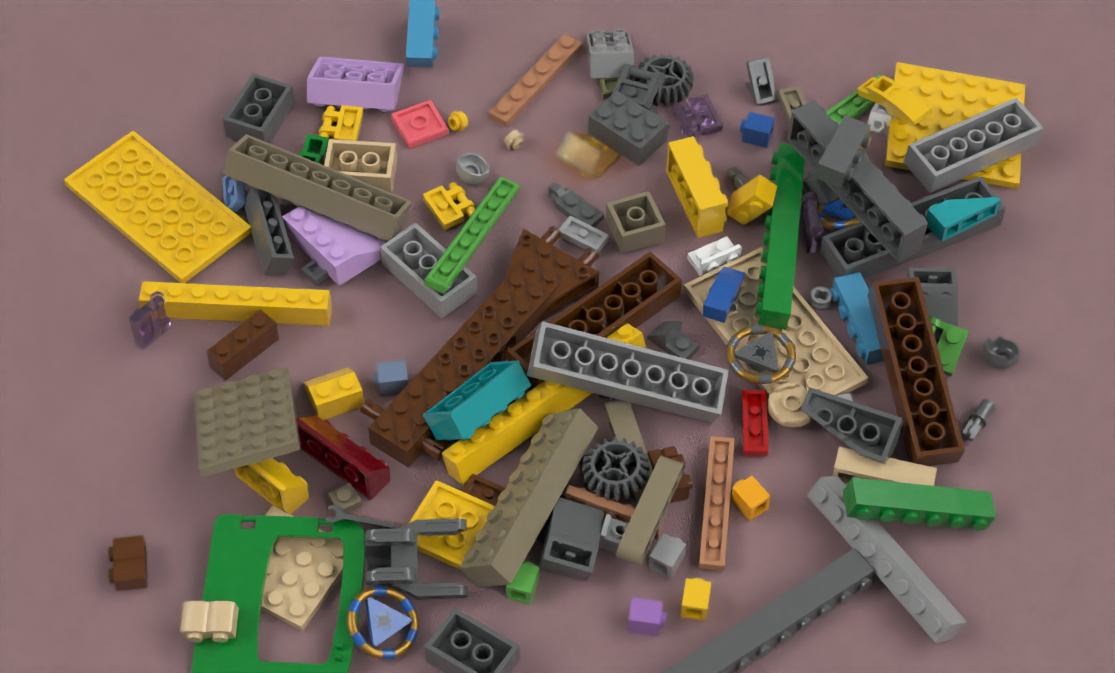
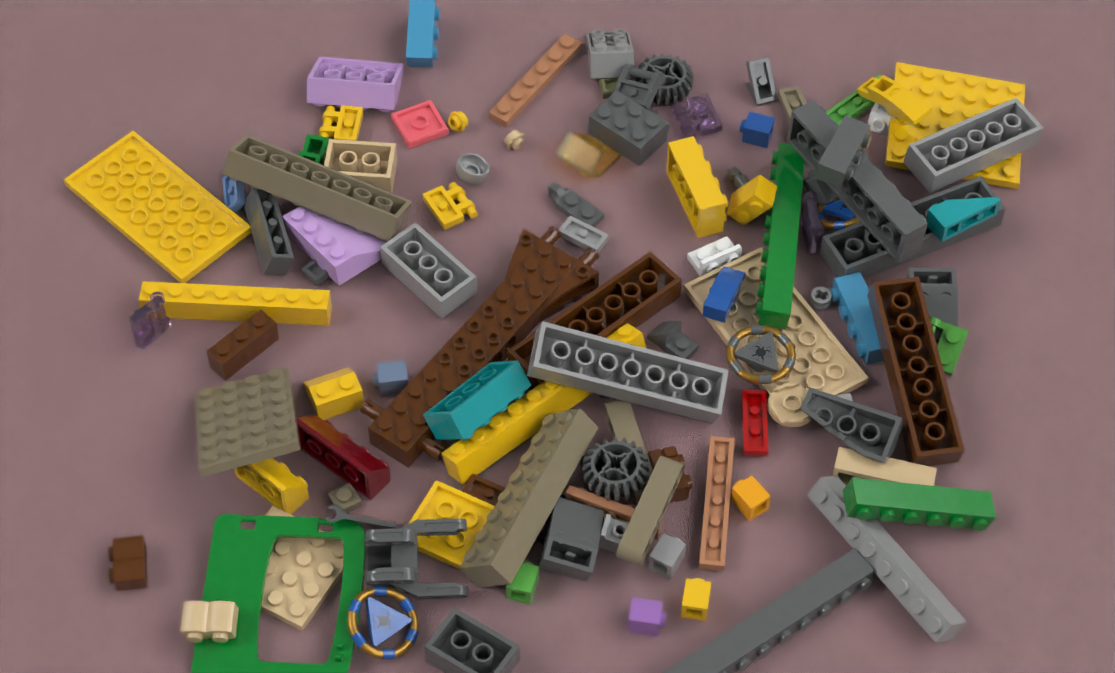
(259, 109): dark grey brick -> none
(471, 235): bright green tile -> none
(635, 222): dark tan brick -> none
(978, 420): dark grey axle -> none
(1001, 352): dark grey hair -> none

